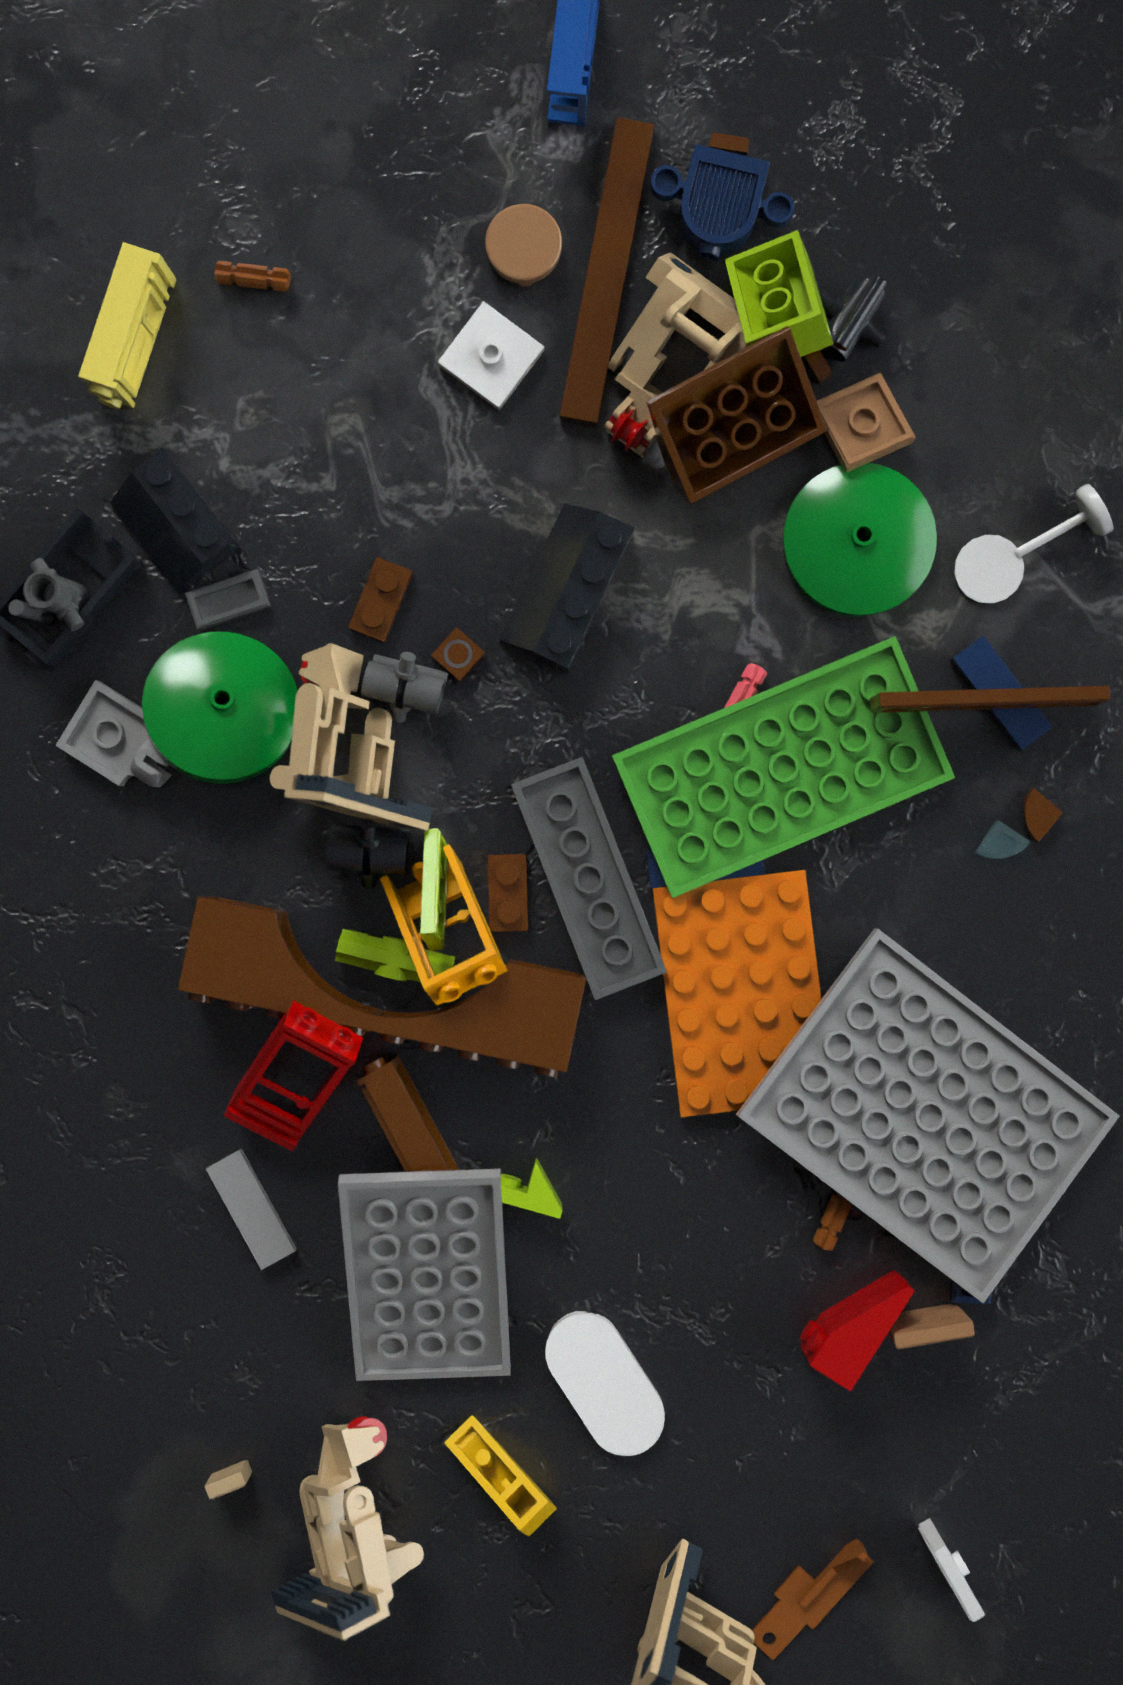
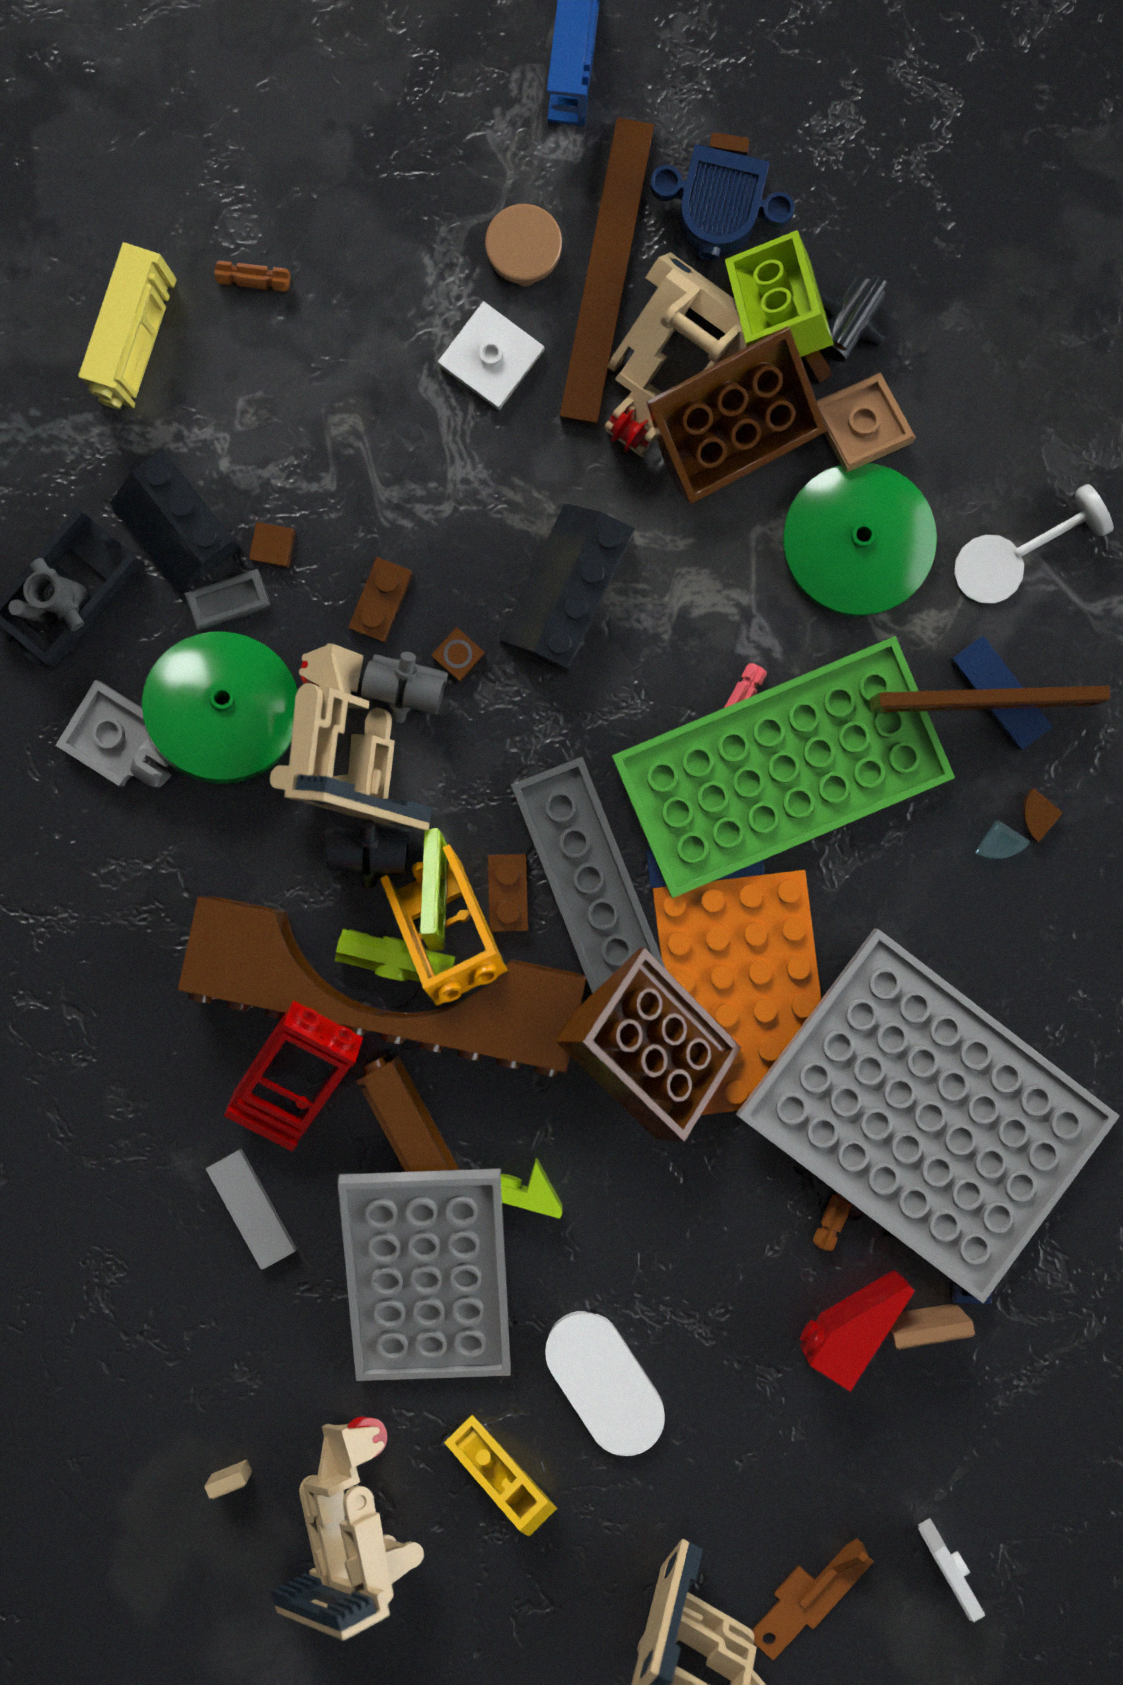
(272, 545): none -> reddish brown tile
(650, 1046): none -> reddish brown slope

